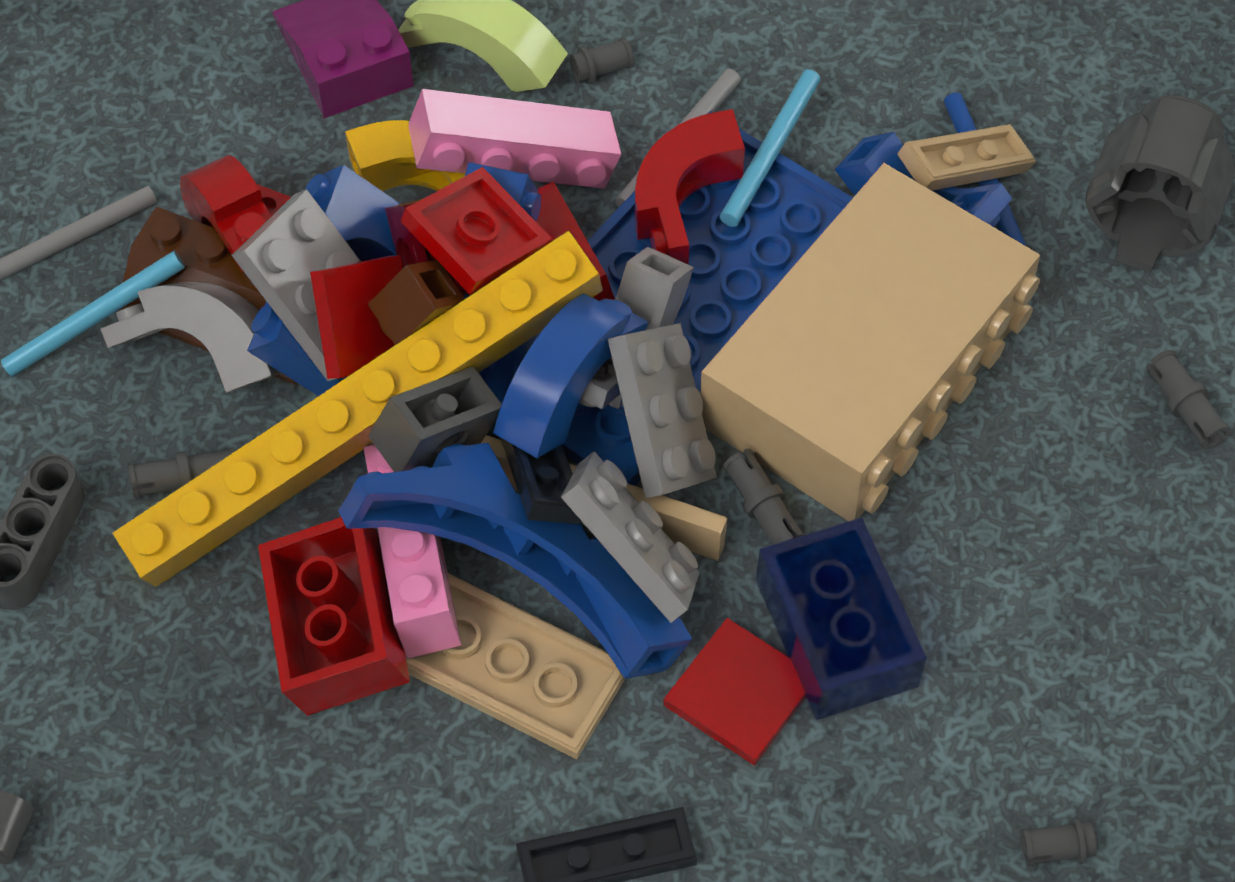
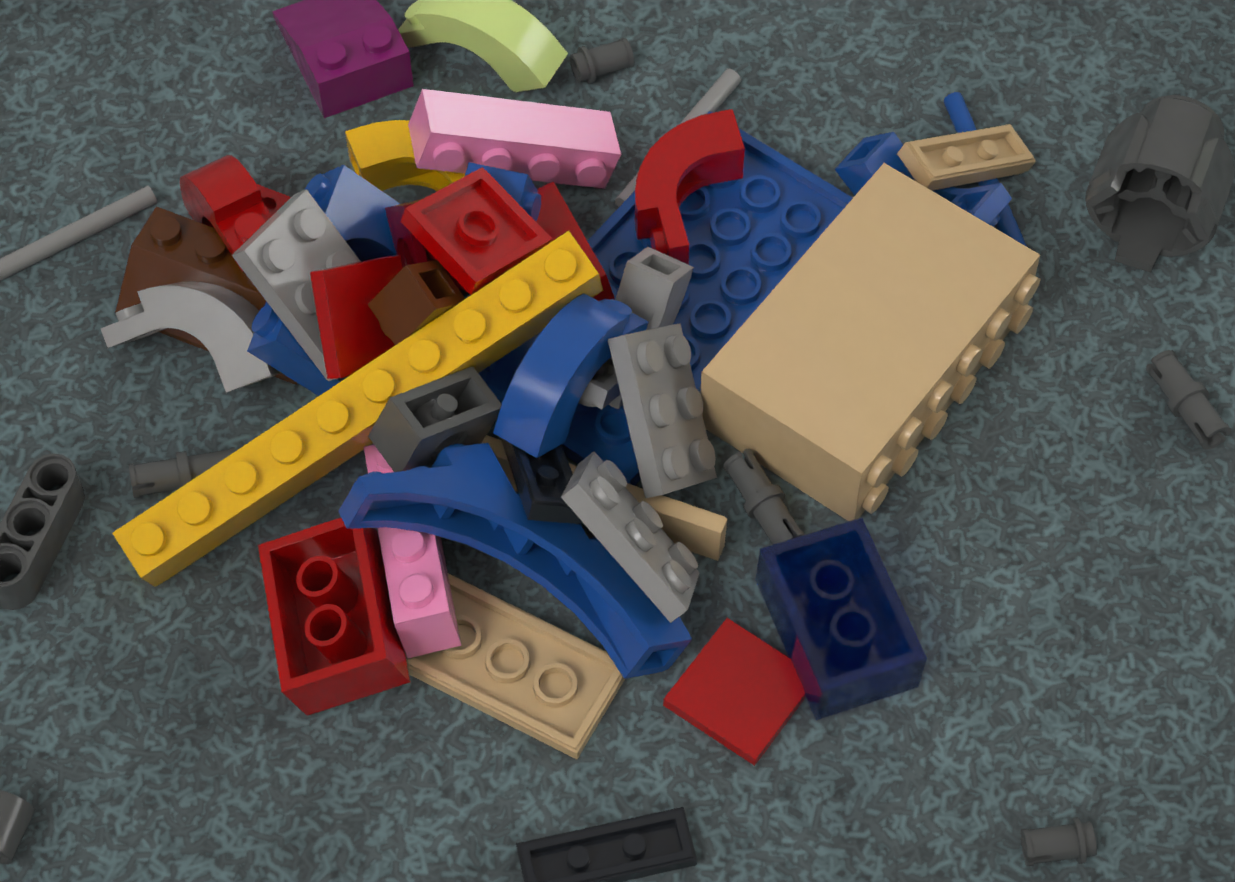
(92, 314): medium azure bar -> none
(770, 148): medium azure bar -> none

